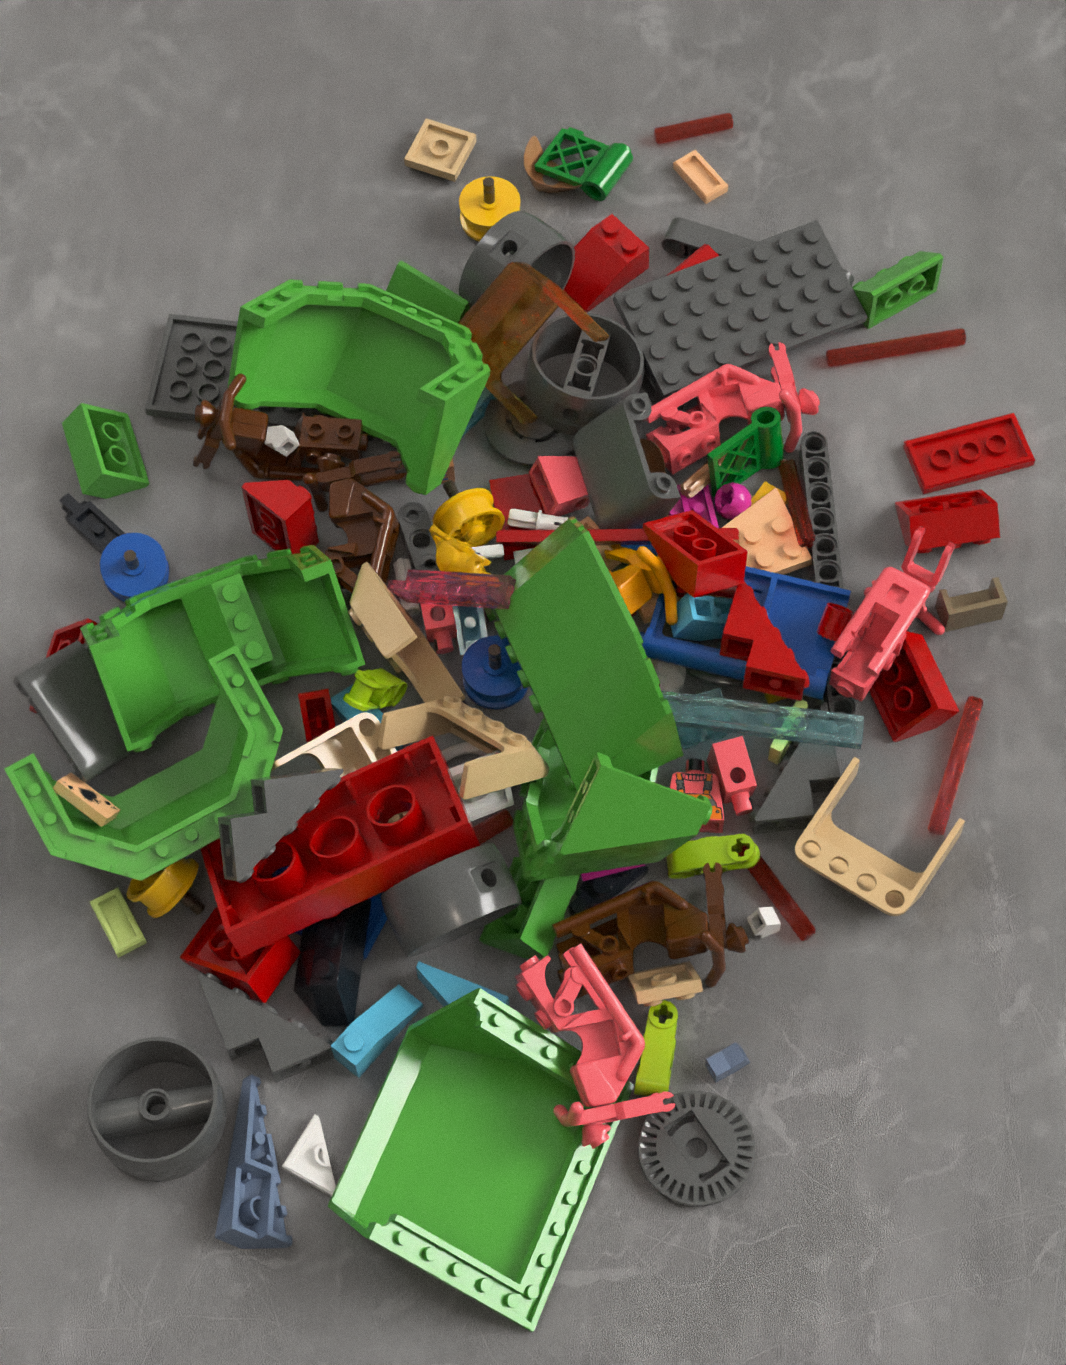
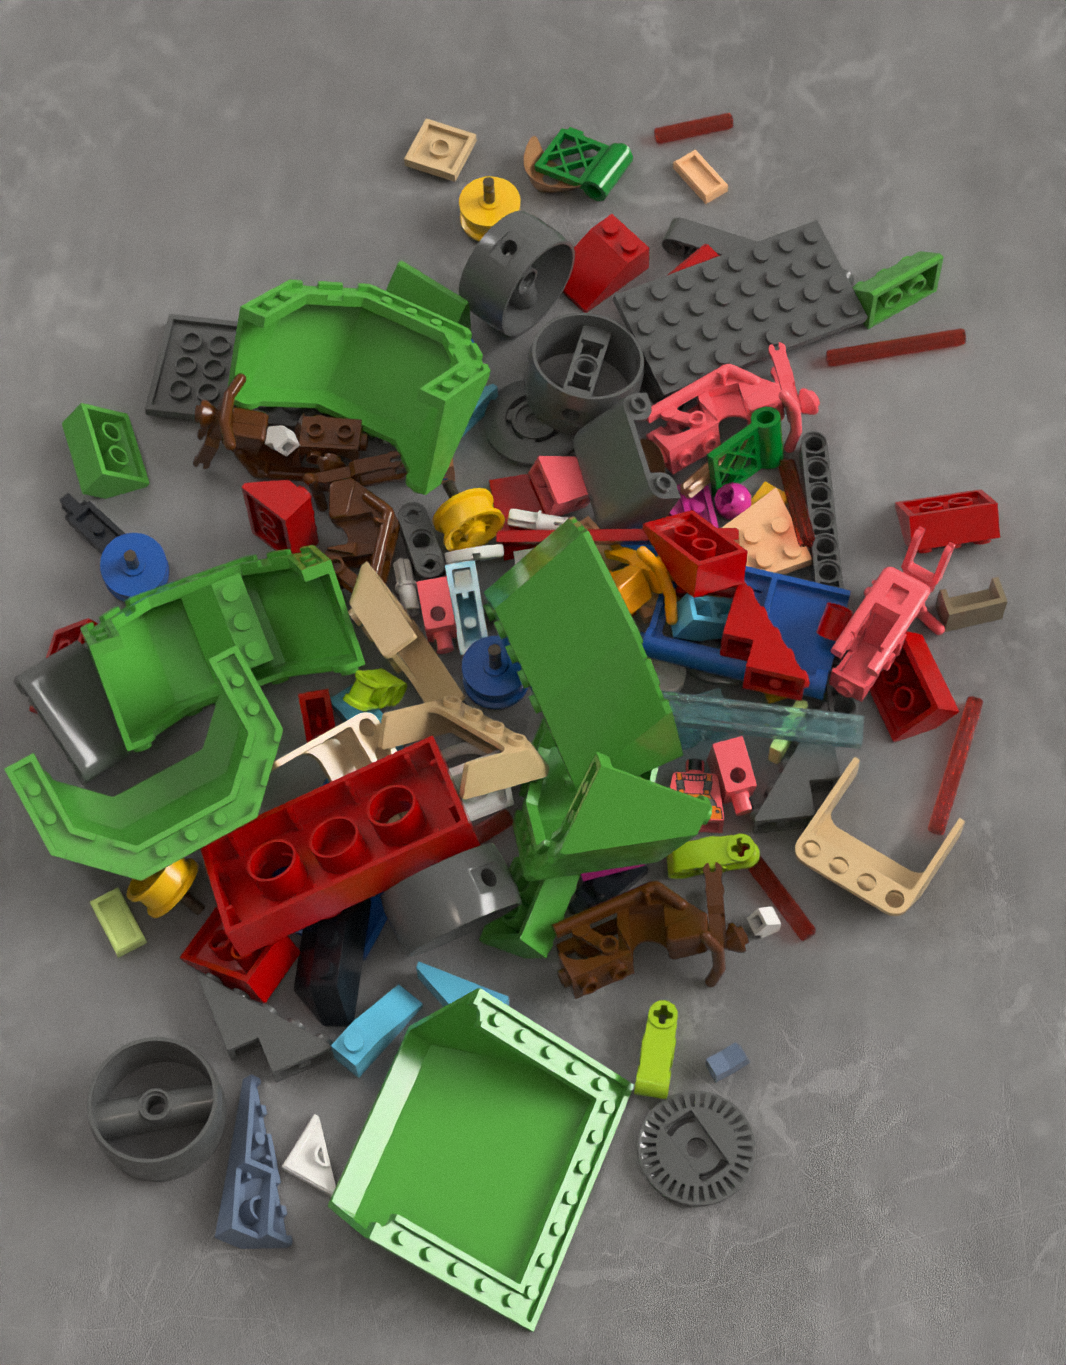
(86, 799): light nougat tile -> none
(277, 807): dark grey slope -> none
(455, 555): yellow animal -> none
(455, 589): clear pink fence -> none
(509, 318): clear orange windscreen -> none
(608, 1044): coral piece -> none
(665, 982): tan plate -> none
(968, 453): red tile -> none

